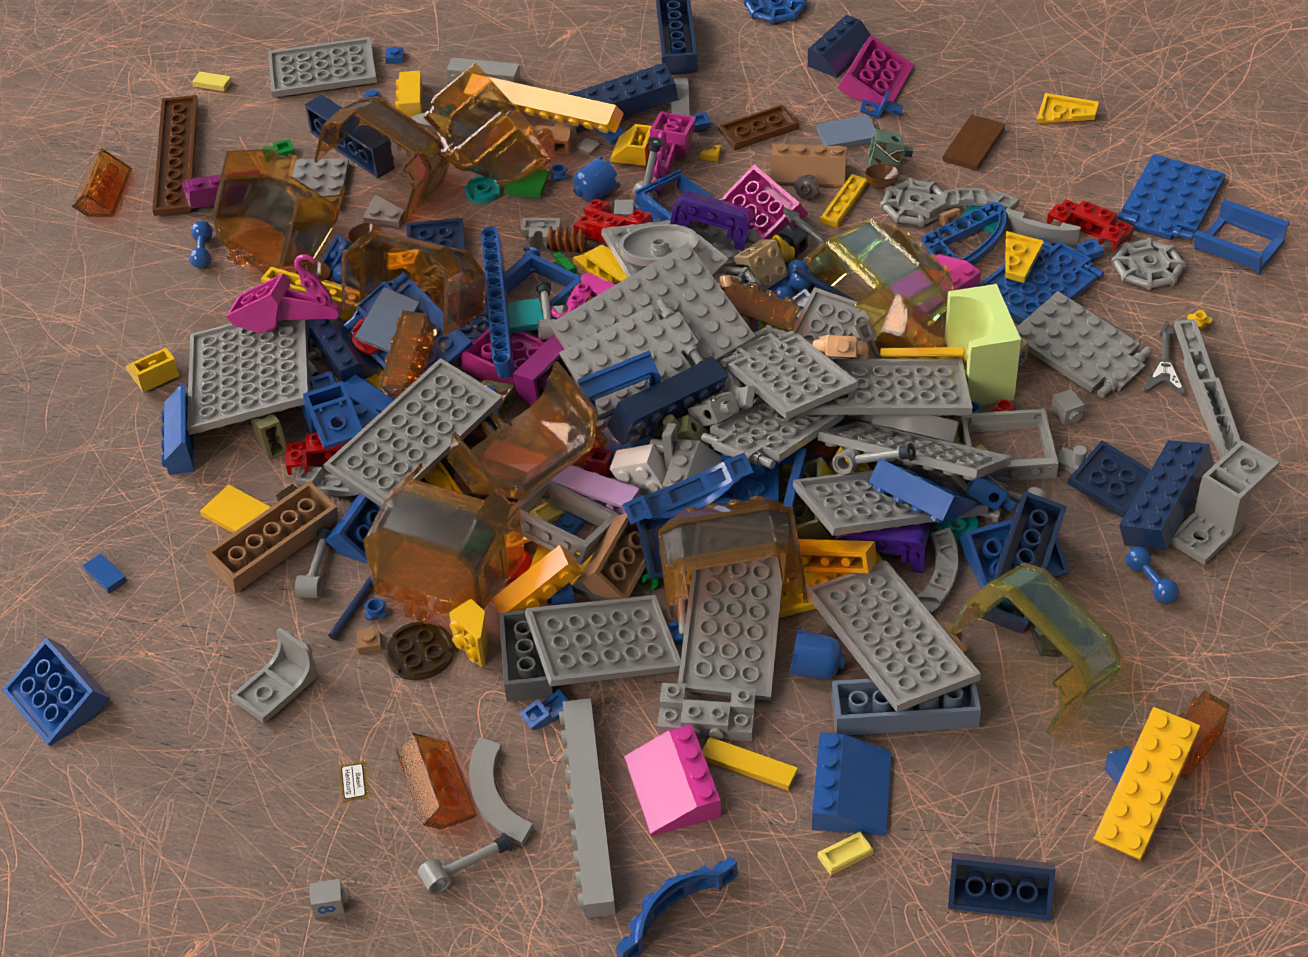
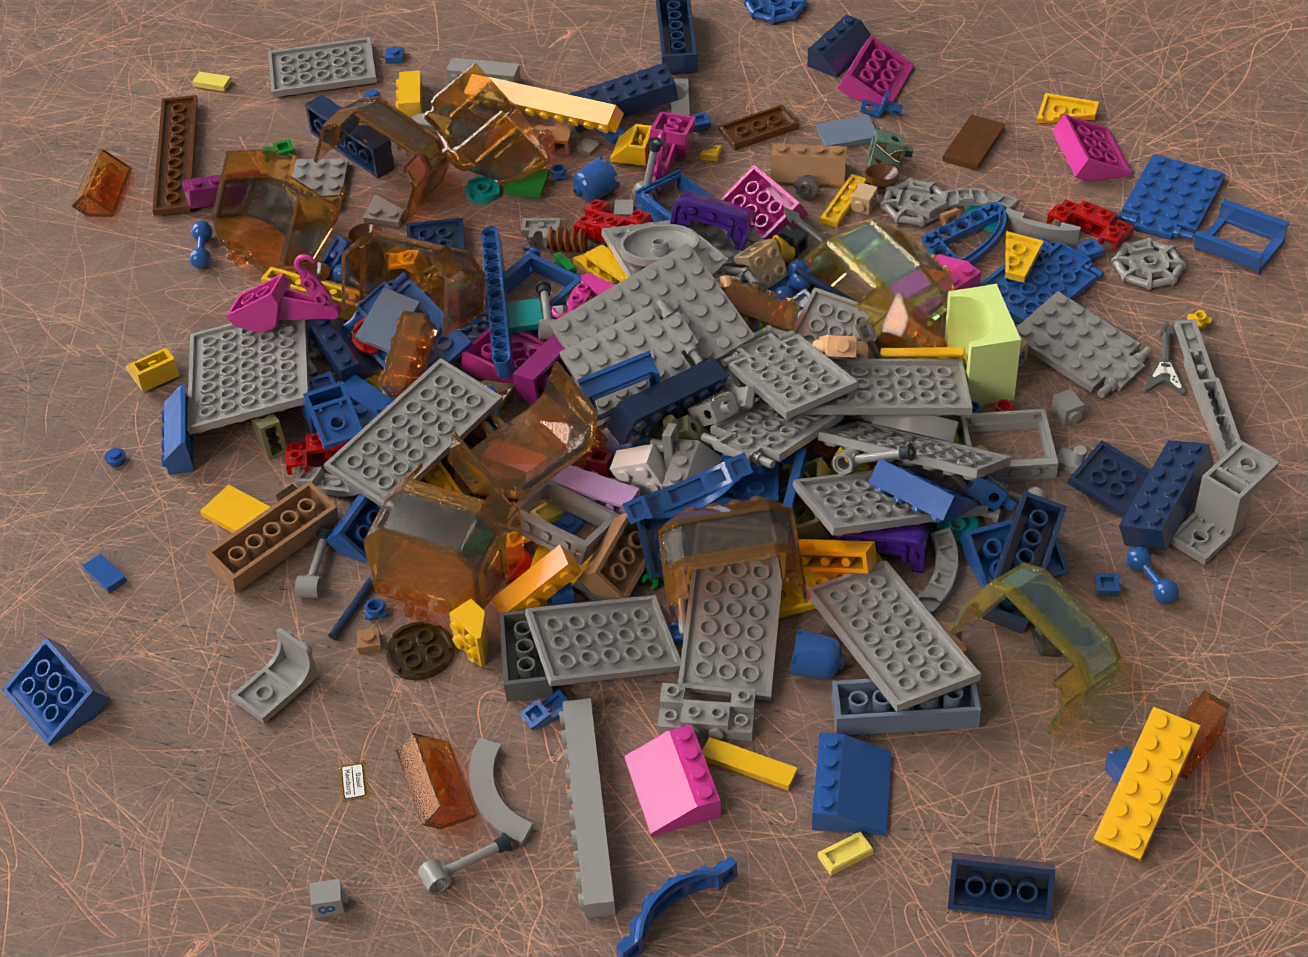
(115, 457): none -> blue plate
(864, 198): none -> tan brick
(1090, 150): none -> dark pink slope
(1107, 584): none -> blue plate

